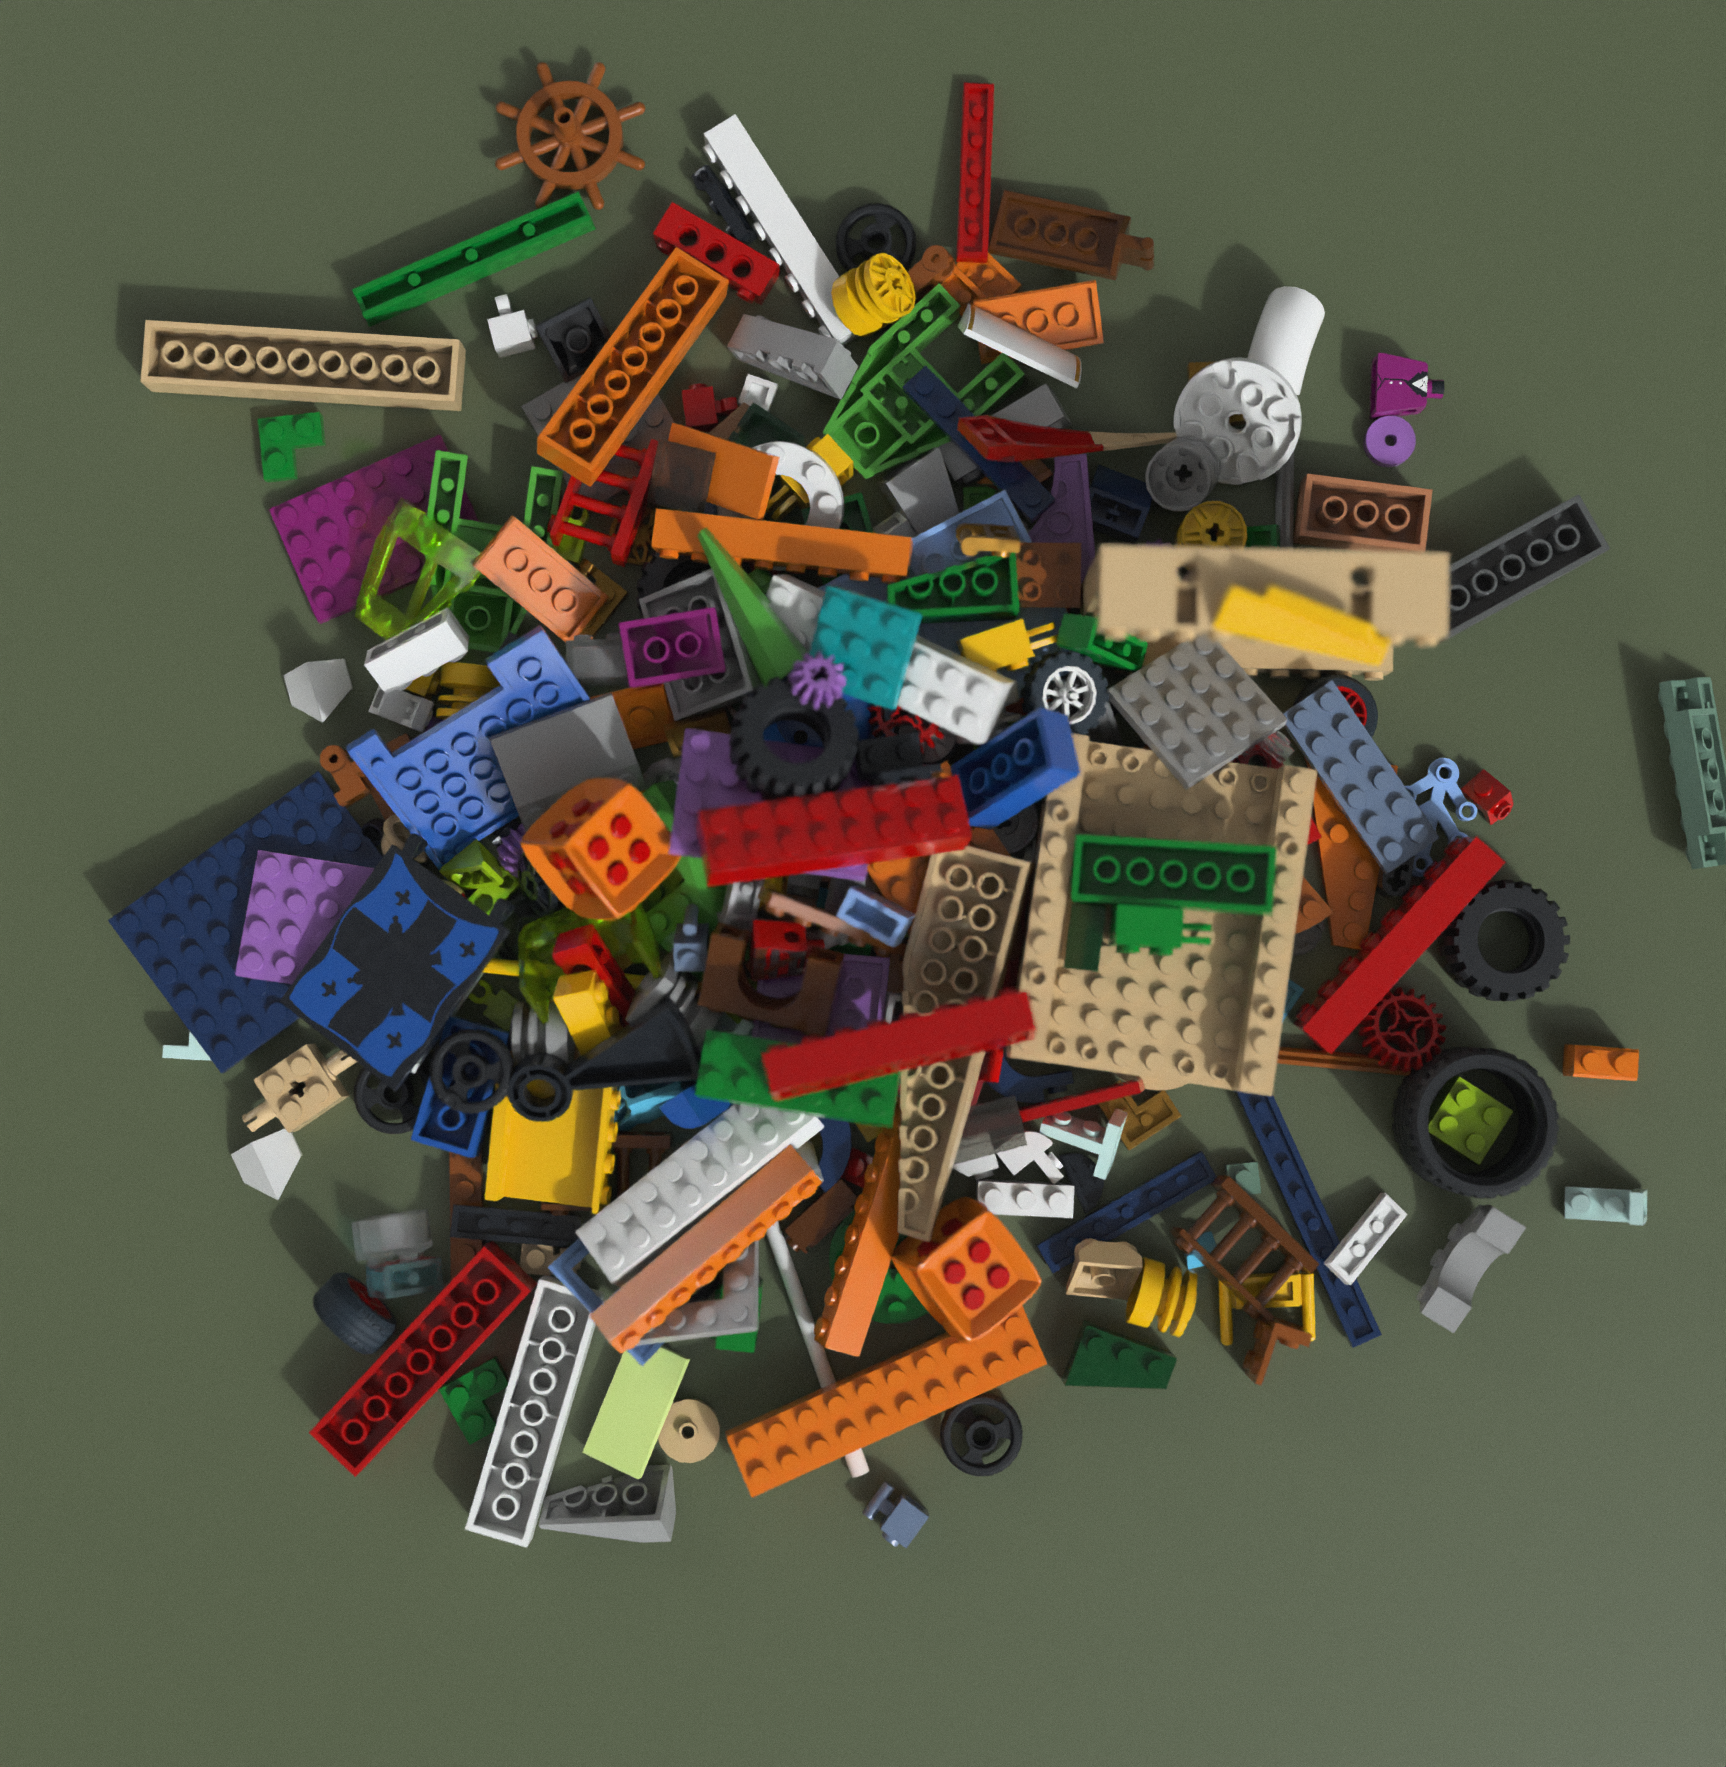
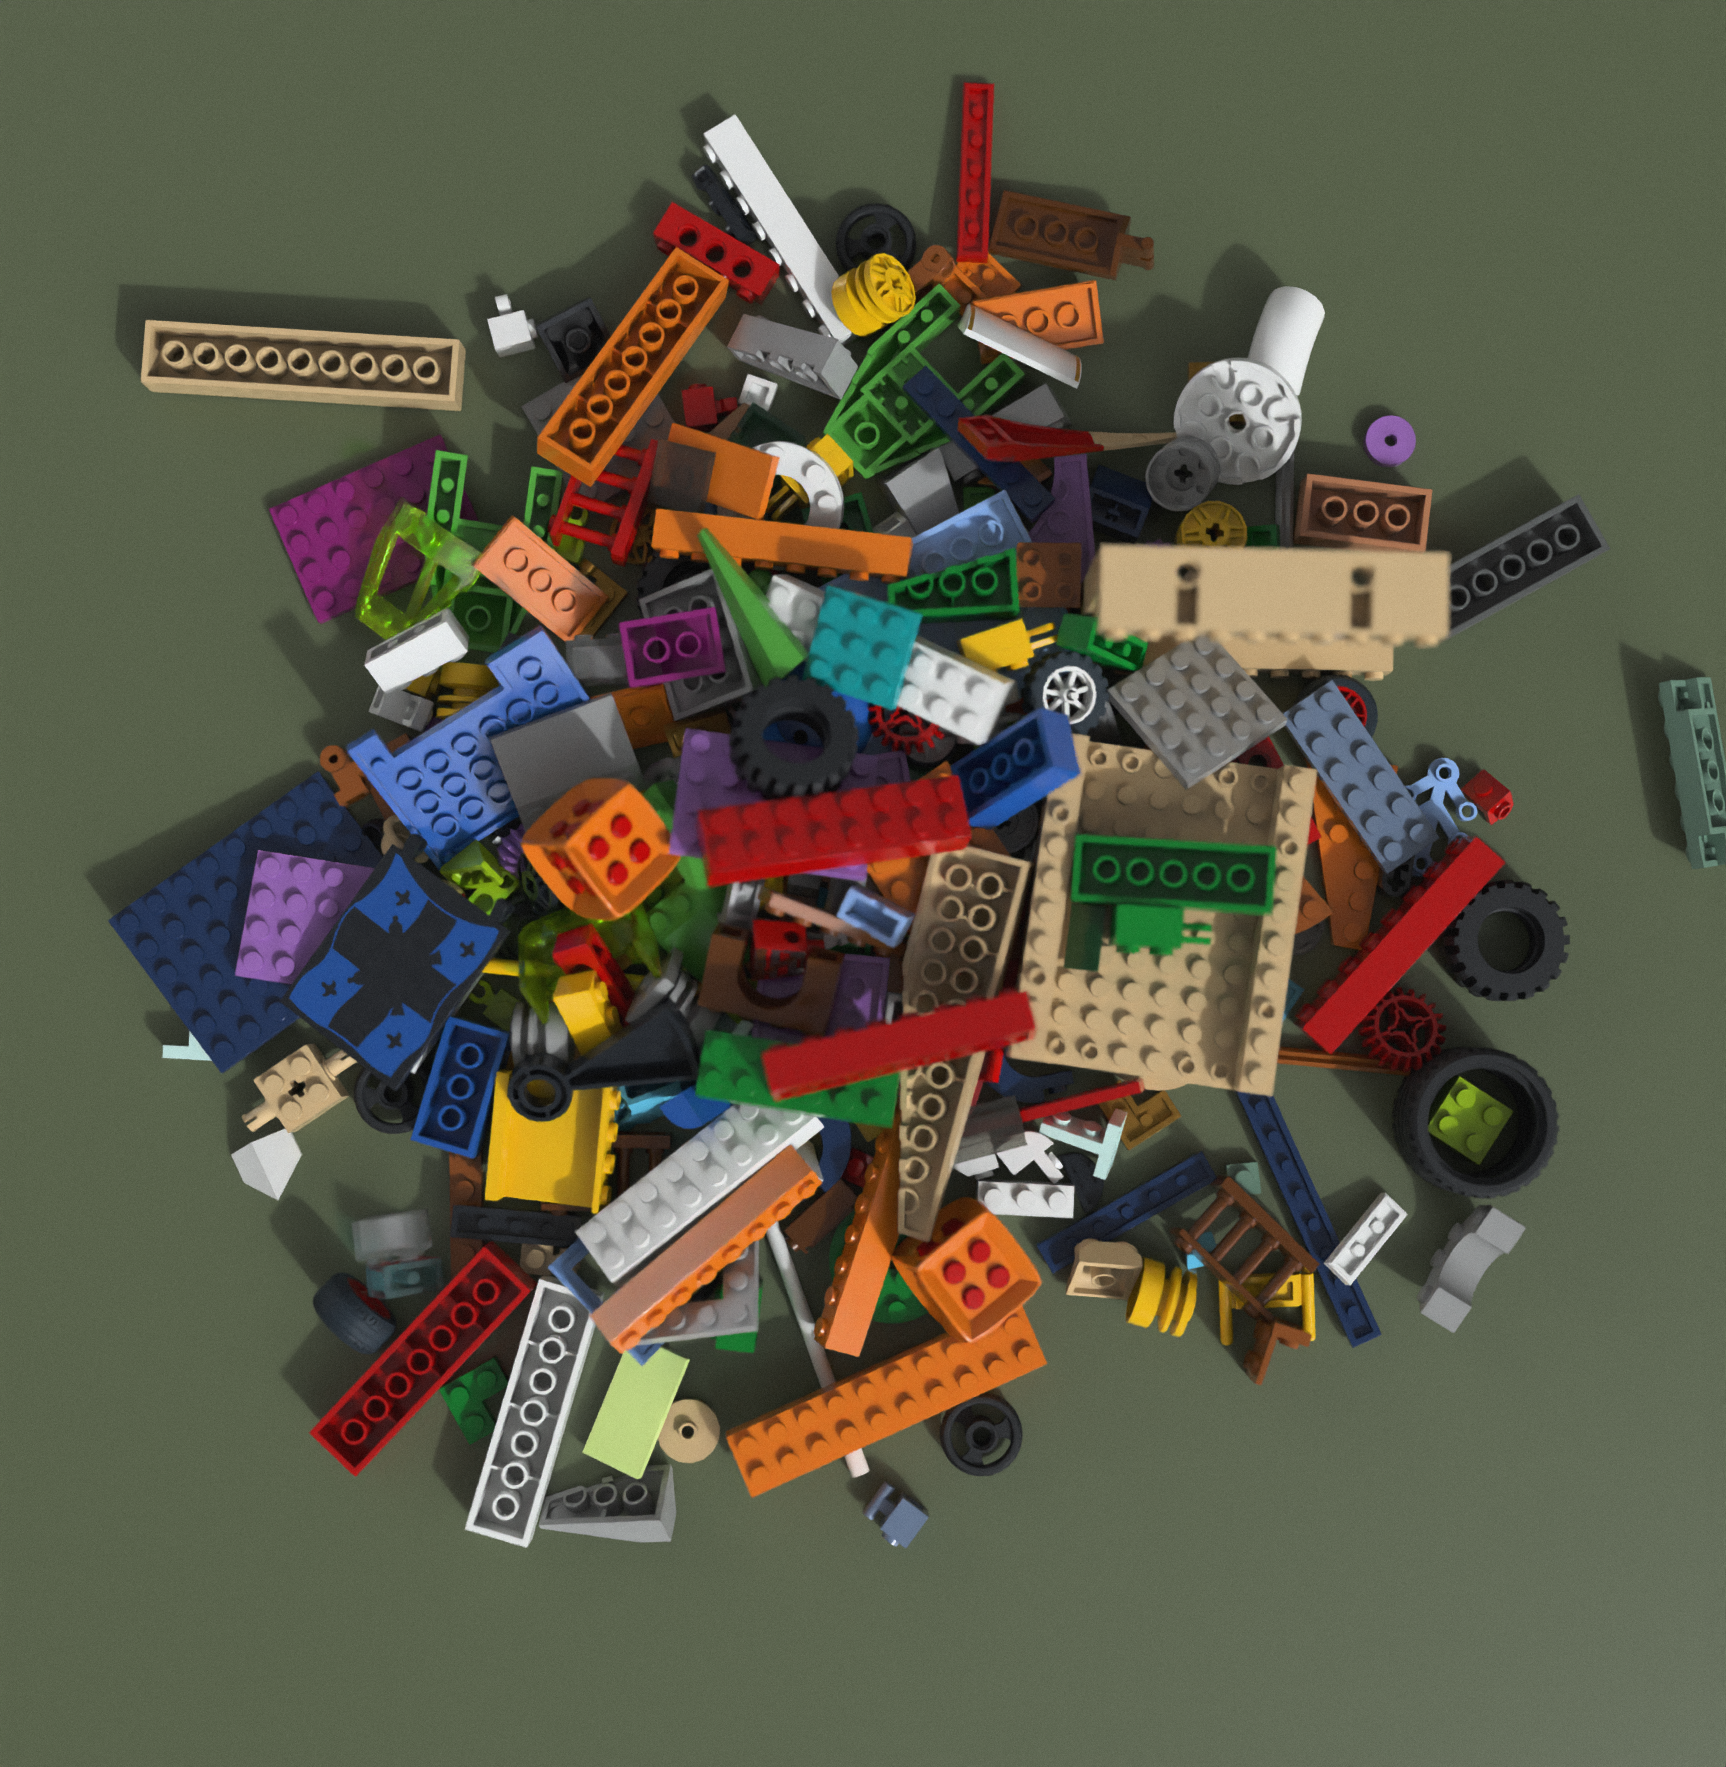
(281, 437): green plate -> none
(318, 686): white slope -> none
(458, 1044): black wheel -> none
(473, 259): green tile -> none
(570, 135): dark orange piece -> none
(691, 942): sand blue brick -> none
(826, 688): medium lavender gear -> none
(892, 760): black bracket -> none
(986, 537): pearl gold plate -> none
(1116, 1360): dark green wedge -> none
(1276, 745): clear bracket -> none
(1299, 624): yellow wedge -> none
(1401, 386): magenta torso -> none
(1600, 1062): orange brick -> none
(1606, 1204): light aqua bracket -> none

